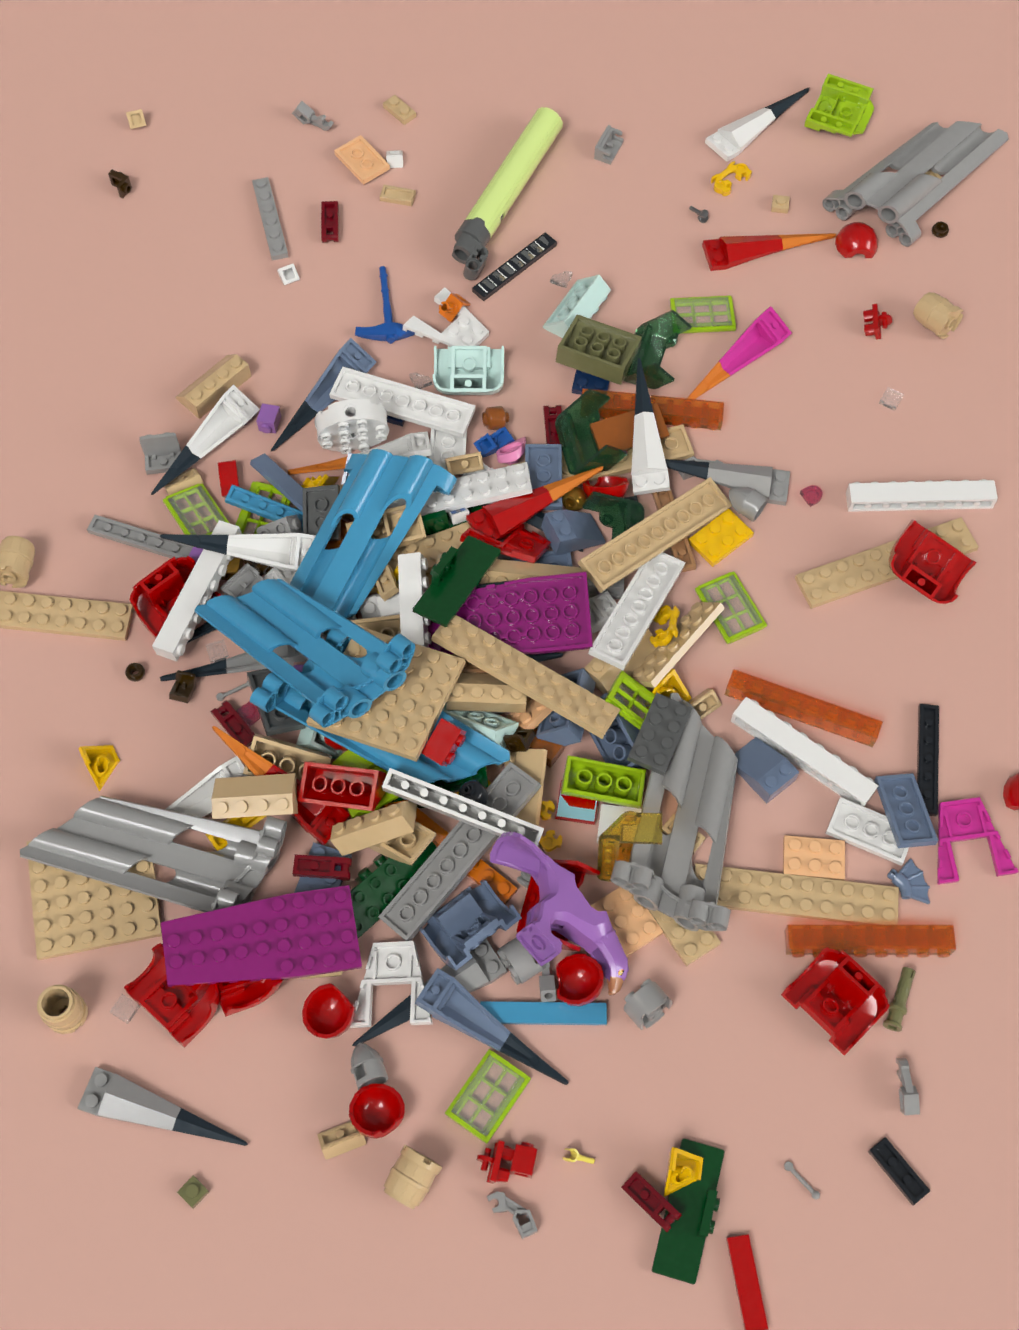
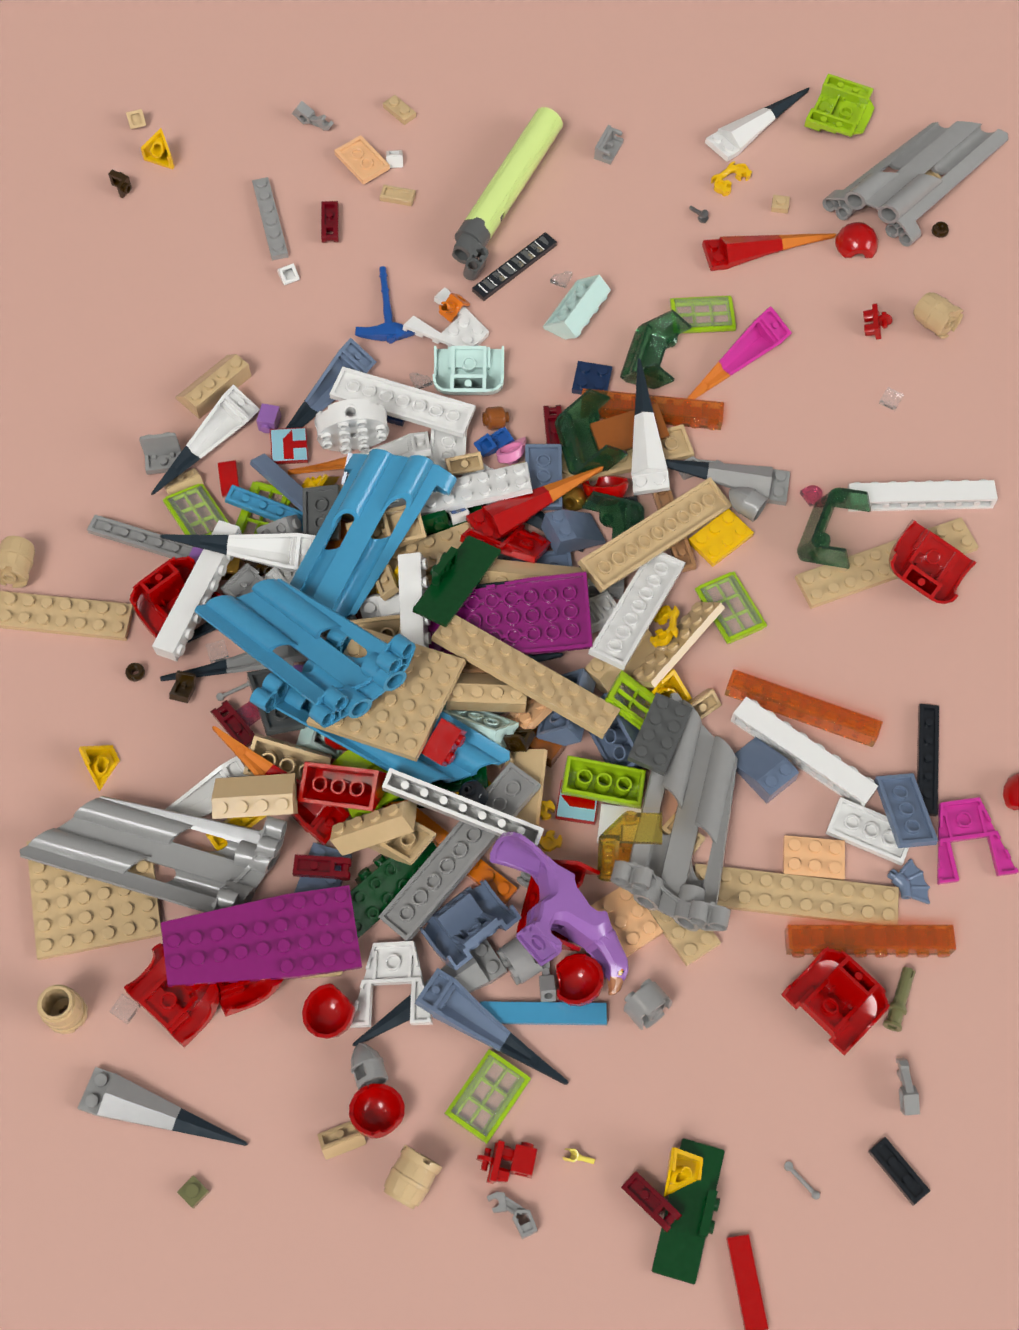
(157, 151): none -> yellow slope
(289, 445): none -> tile
(598, 349): olive slope -> none
(815, 542): none -> clear green windscreen

